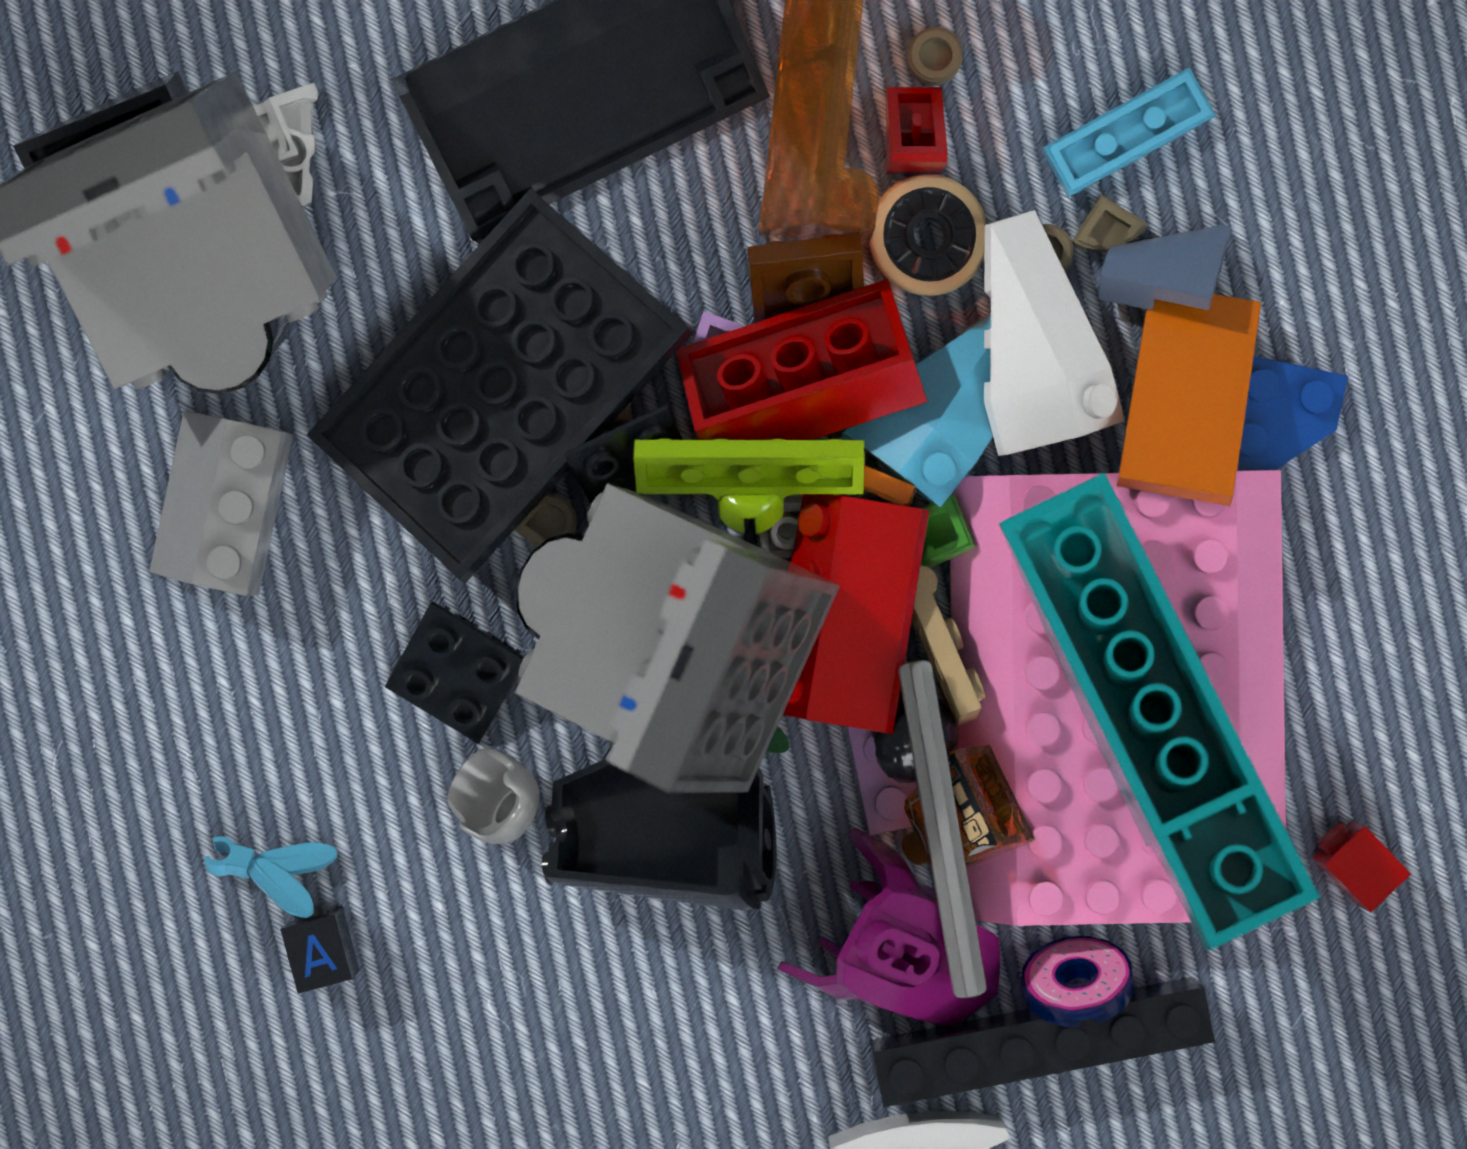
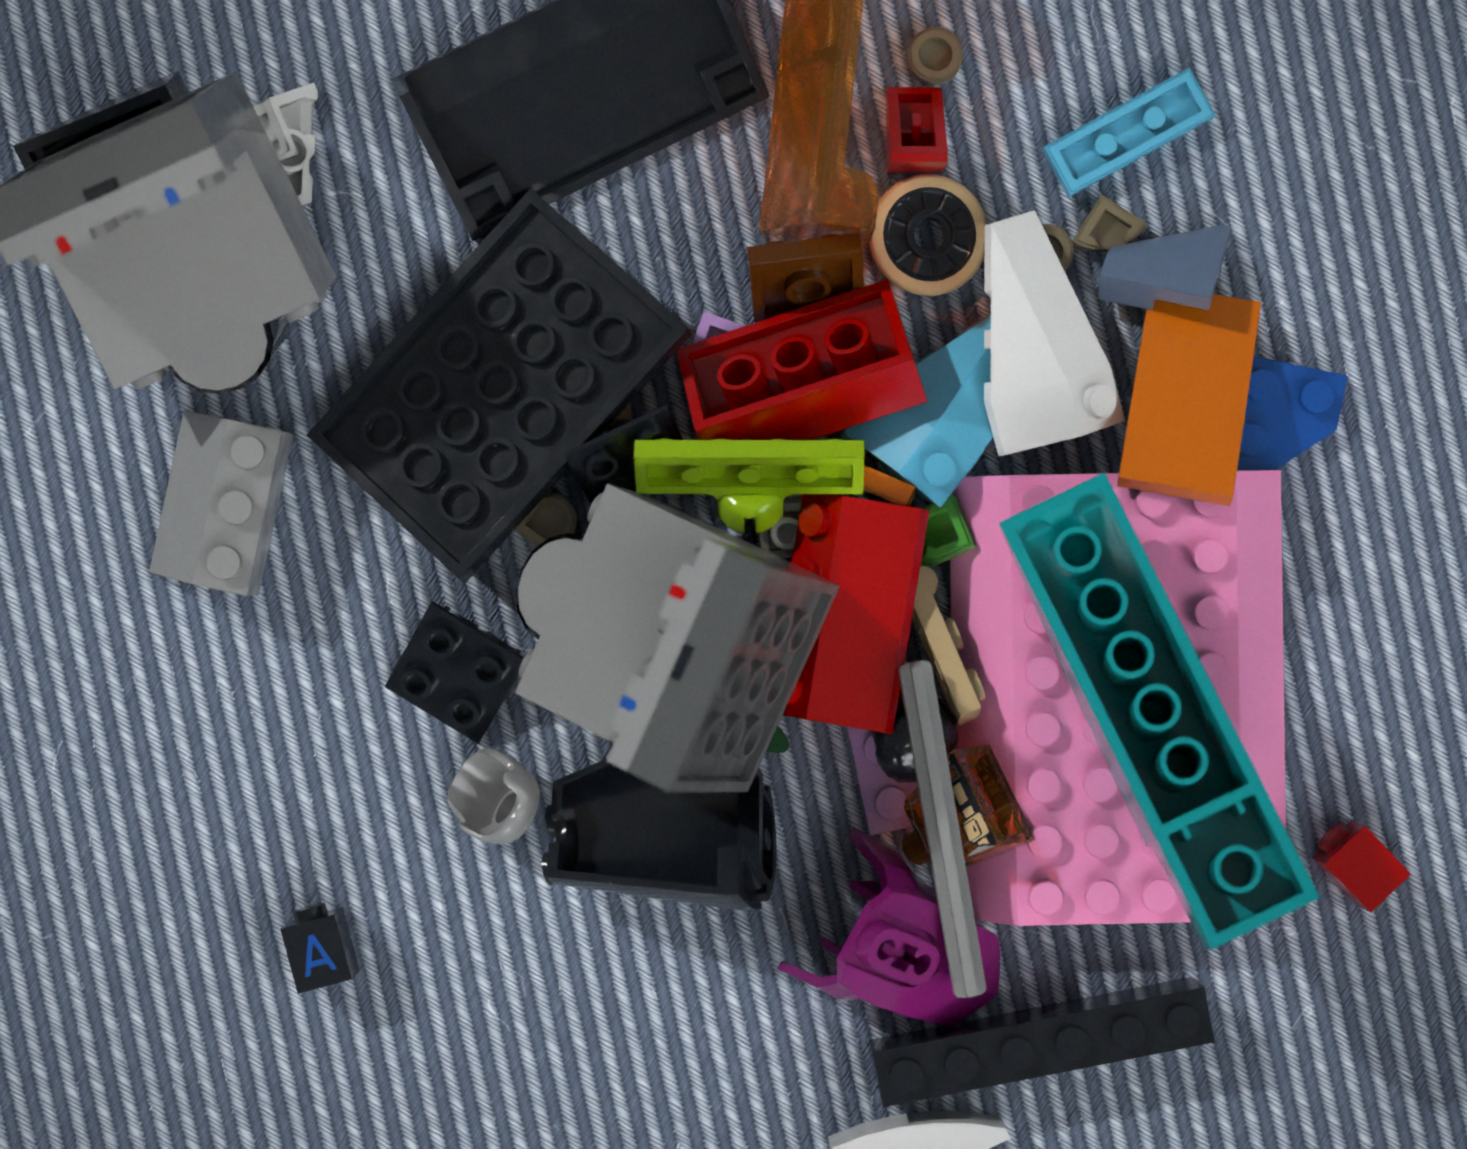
(274, 870): medium azure piece -> none
(1071, 958): tile -> none

